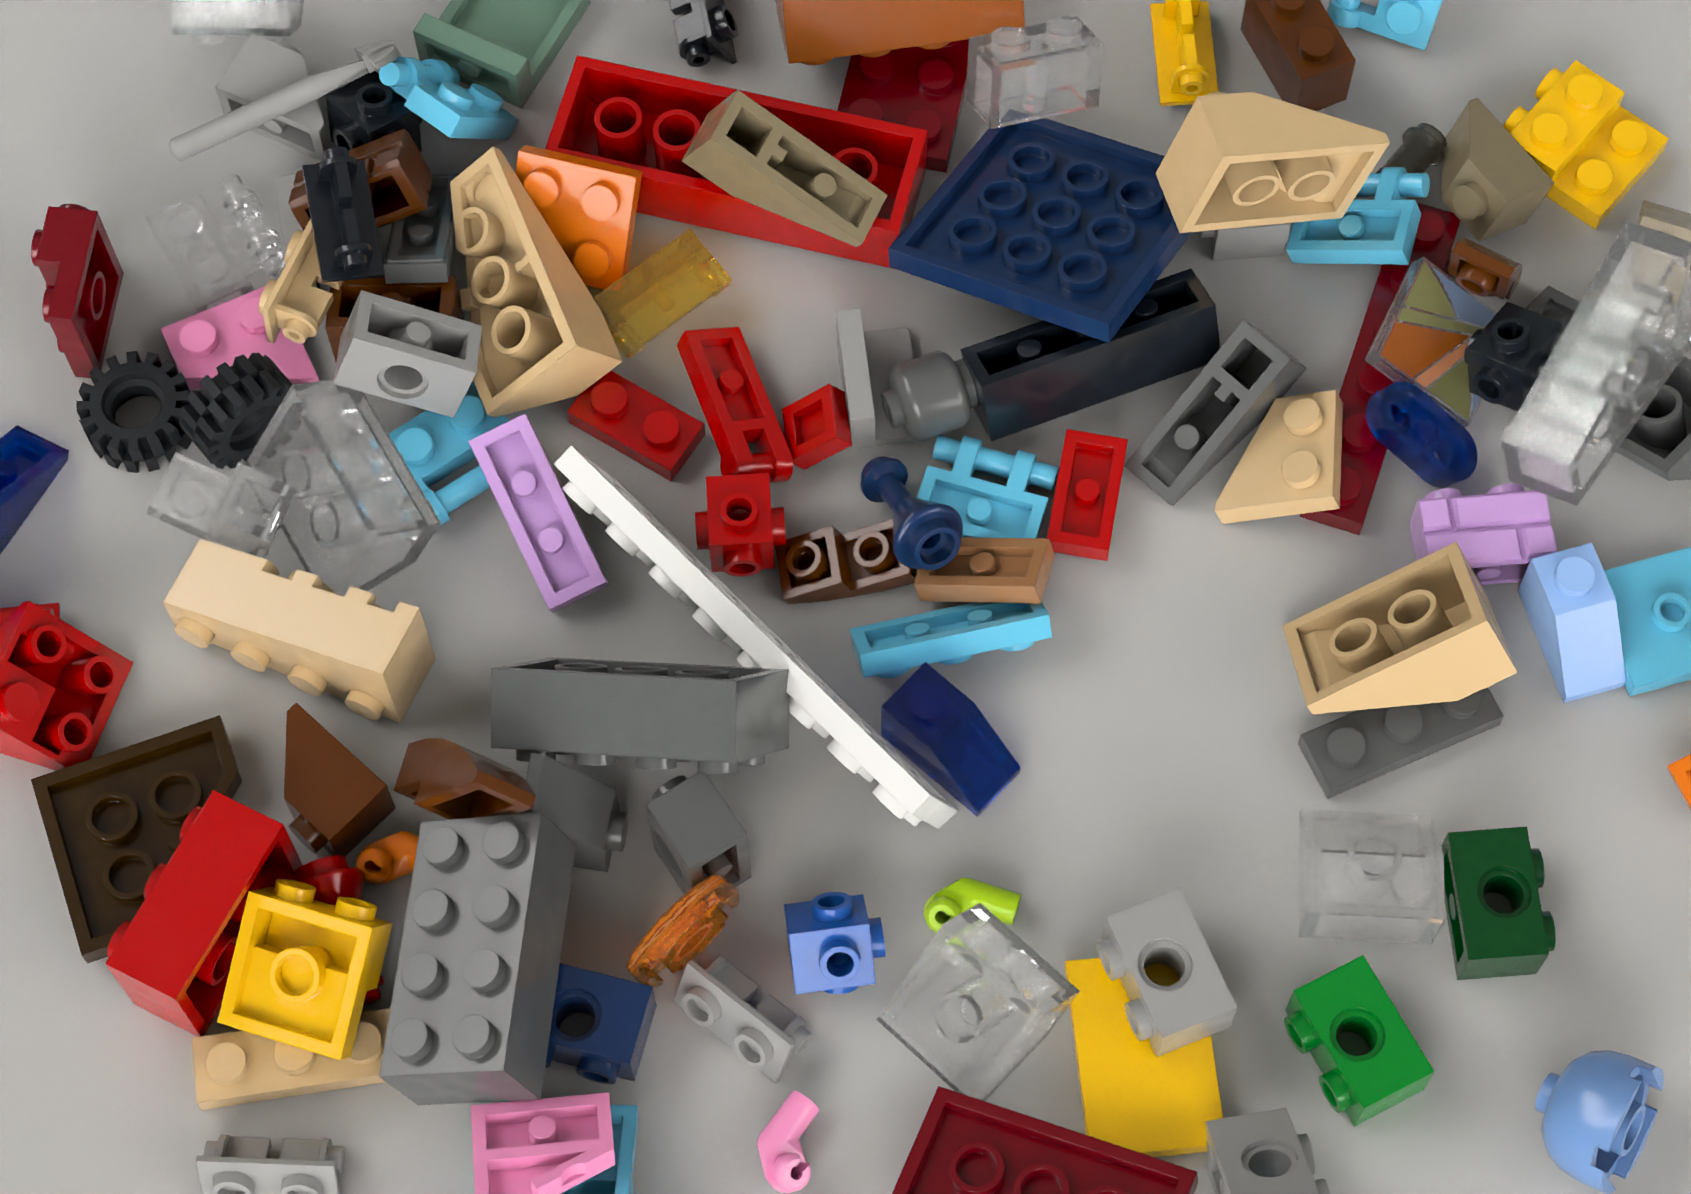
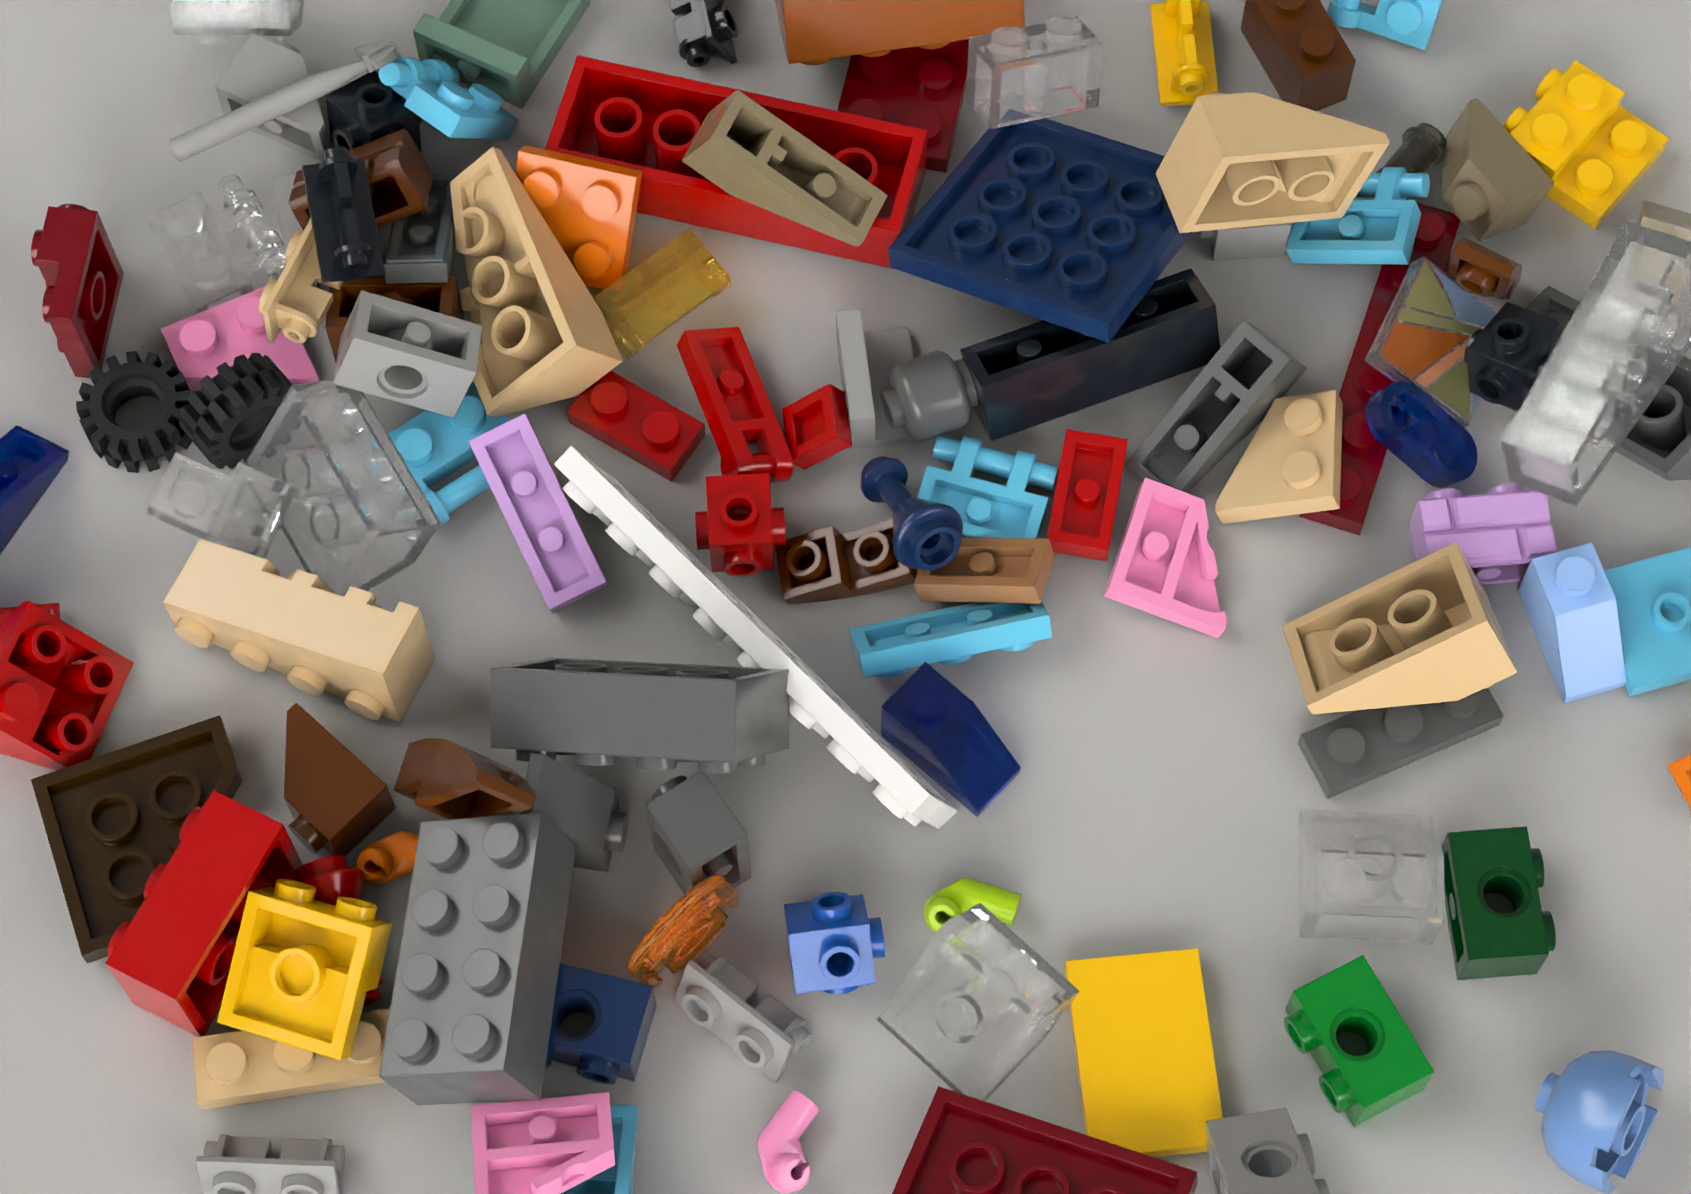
(1167, 560): none -> bright pink wing
(1167, 934): light grey brick -> none

